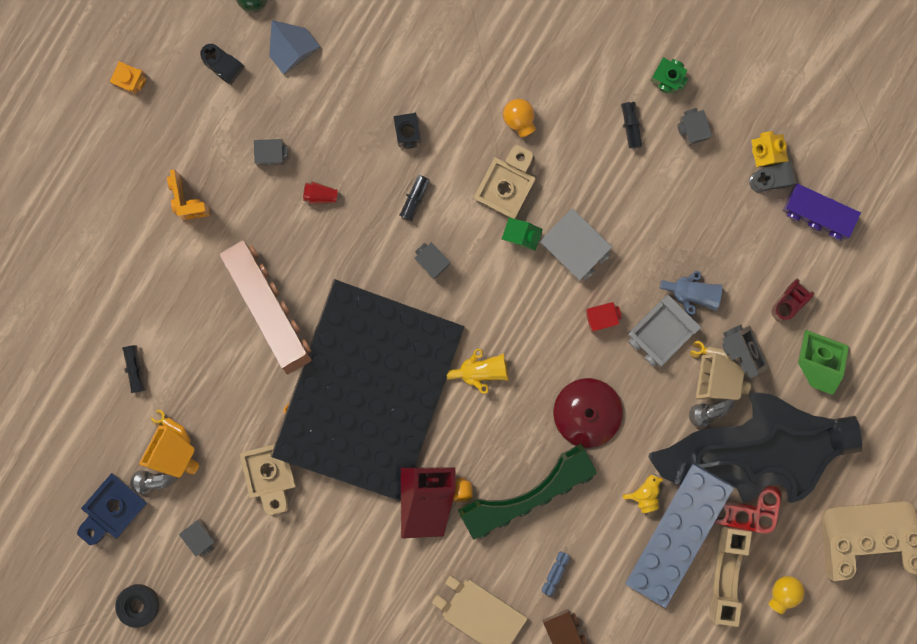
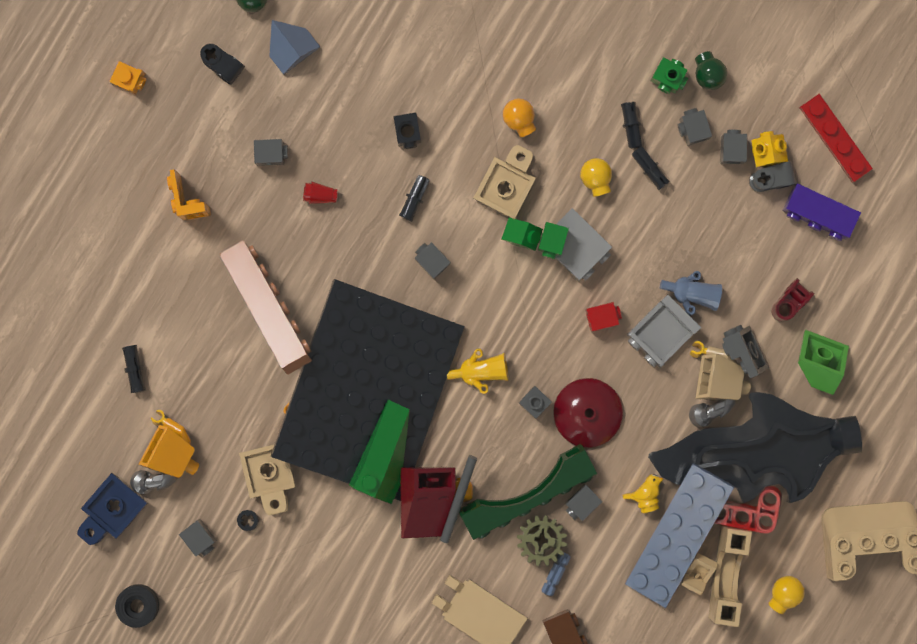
(247, 513): none -> black bush
(383, 458): none -> green wedge
(458, 499): none -> dark grey bar
(535, 402): none -> dark grey brick
(552, 240): none -> green brick
(552, 542): none -> olive gear
(582, 503): none -> dark grey brick
(596, 175): none -> yellow piece
(650, 168): none -> black axle
(699, 573): none -> tan bracket
(710, 71): none -> dark green piece
(733, 147): none -> dark grey brick
(835, 138): none -> red plate

